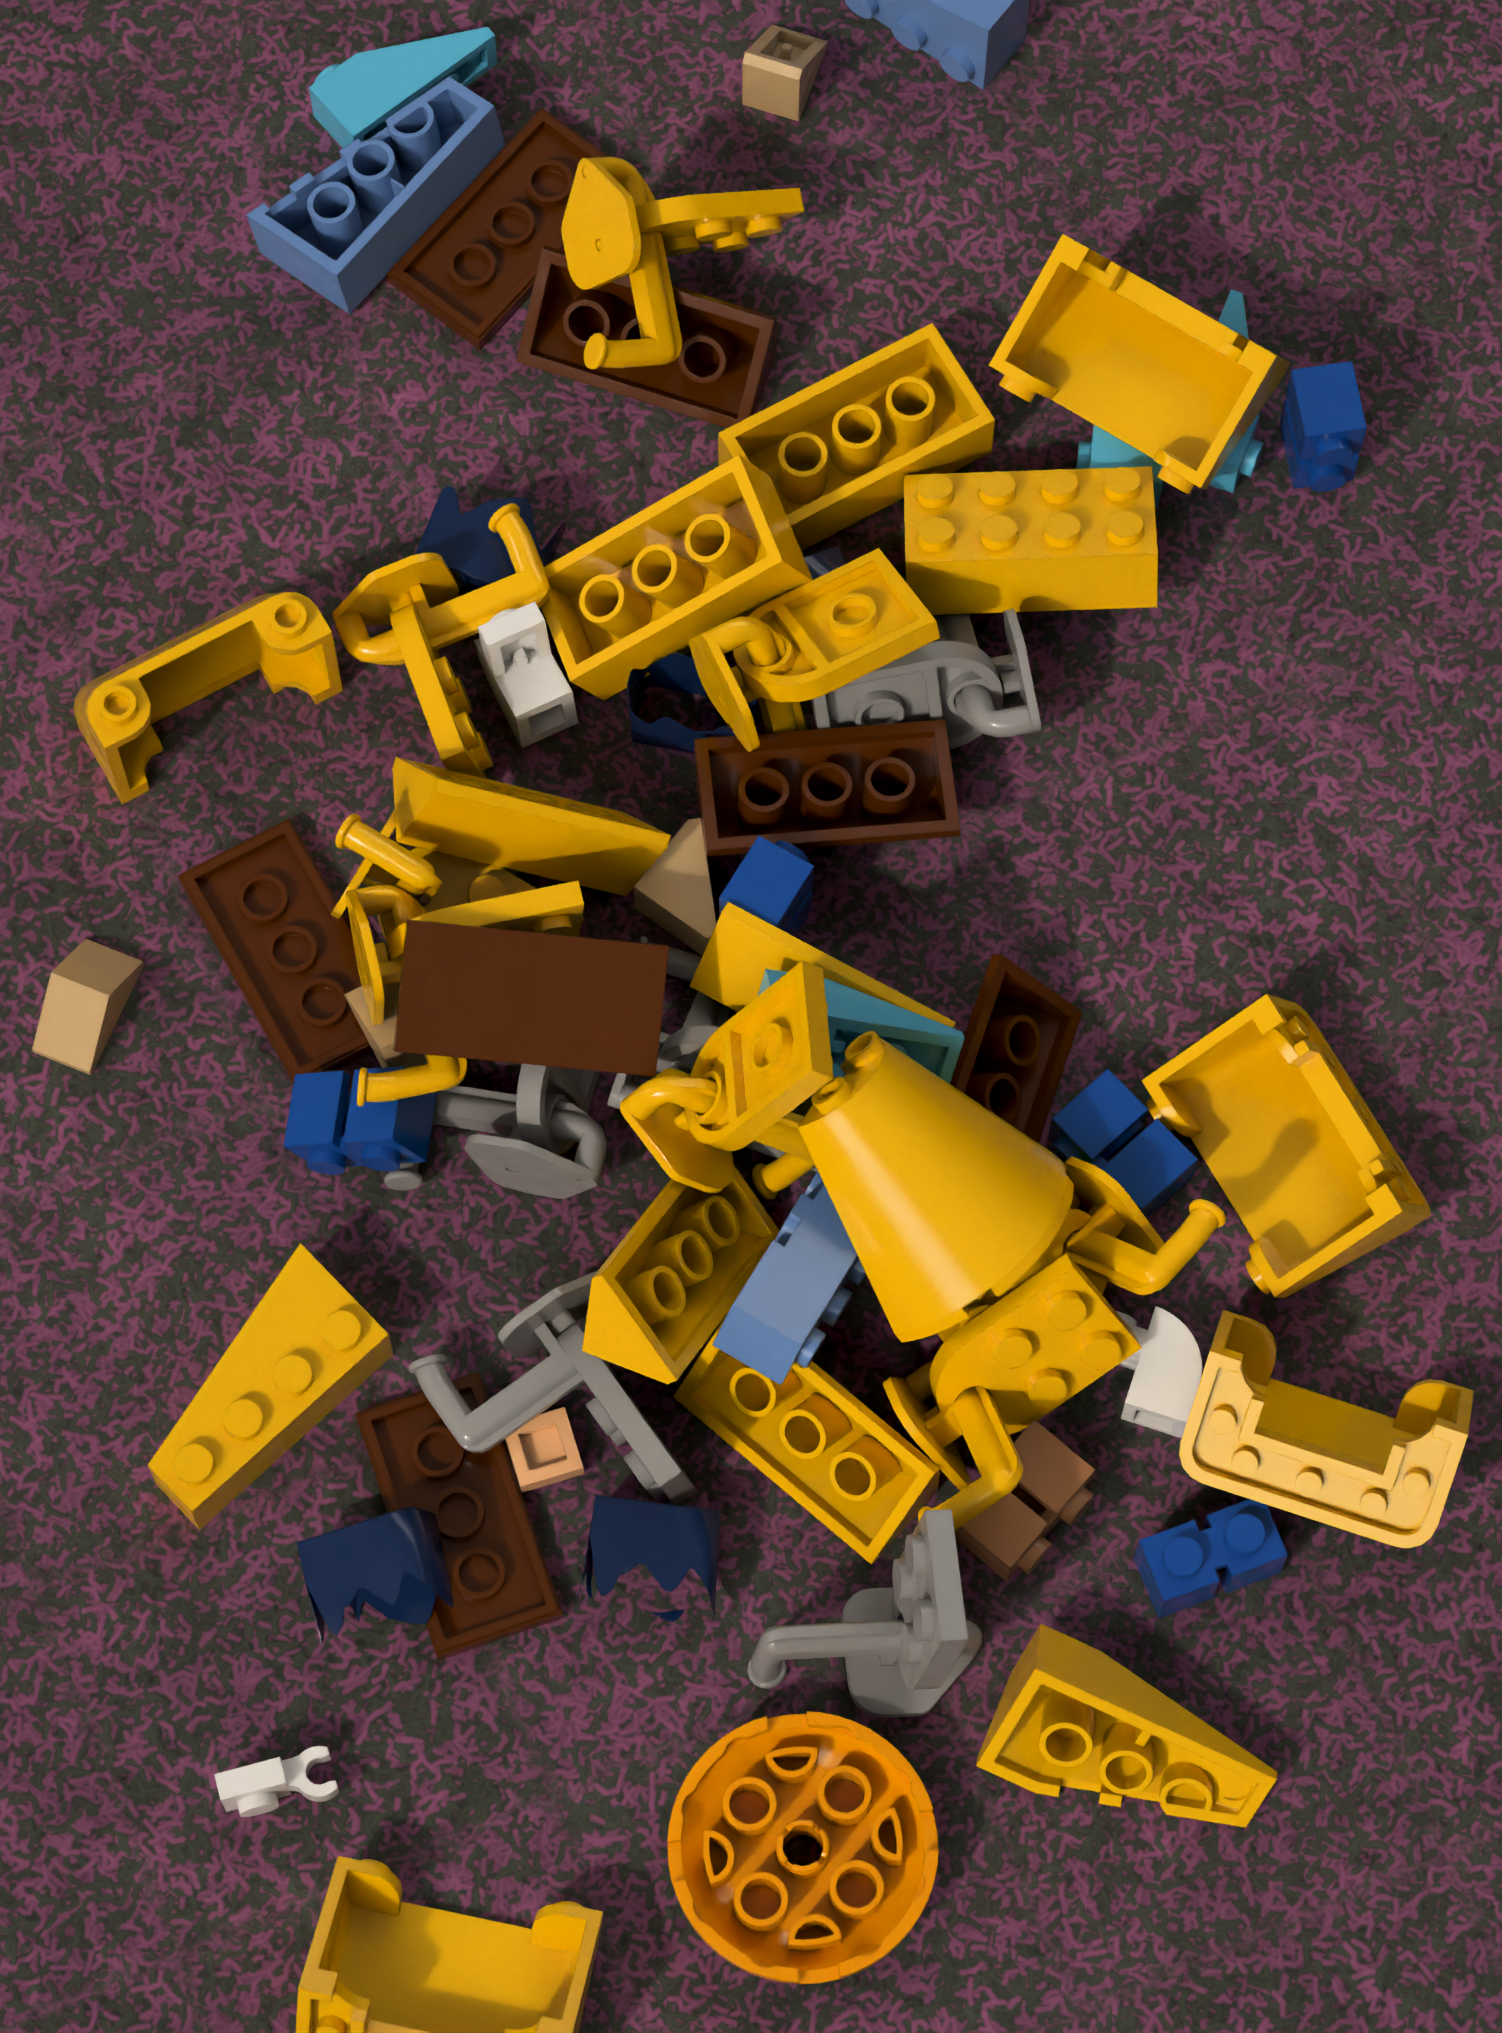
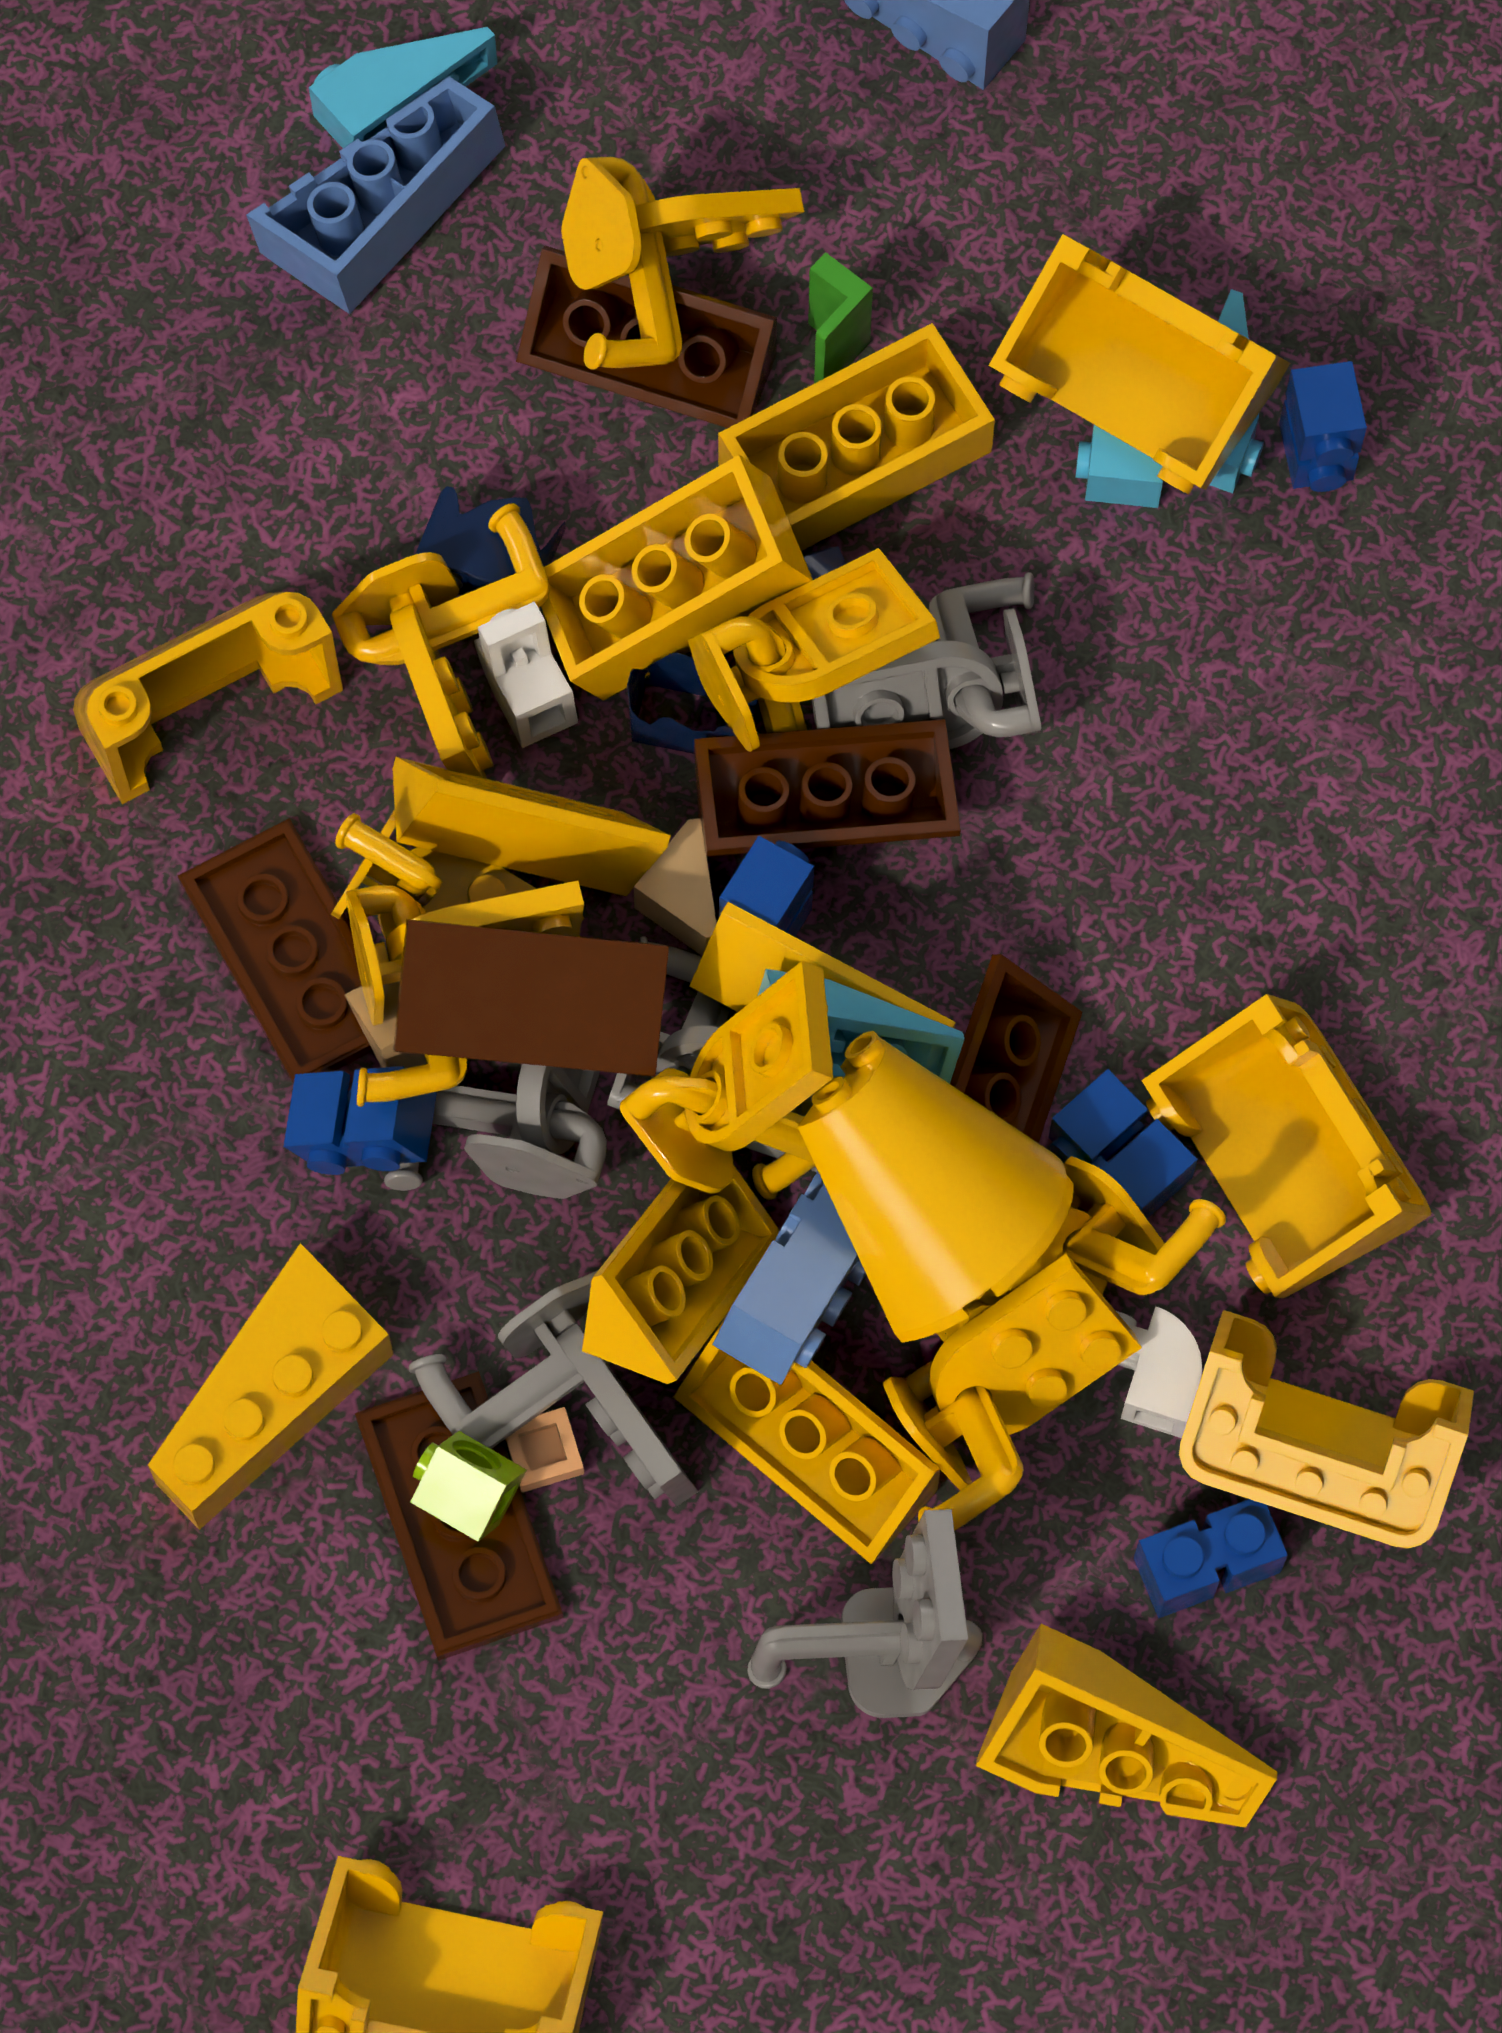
(84, 1004): tan slope -> none
(258, 1786): white plate -> none
(385, 1561): dark blue piece -> none
(466, 1484): none -> brick
(487, 245): reddish brown tile -> none
(653, 1534): dark blue piece -> none
(781, 71): tan slope -> none
(818, 1781): light orange brick -> none
(840, 313): none -> bright green panel
(1032, 540): yellow brick -> none
(1050, 1490): medium nougat piece -> none

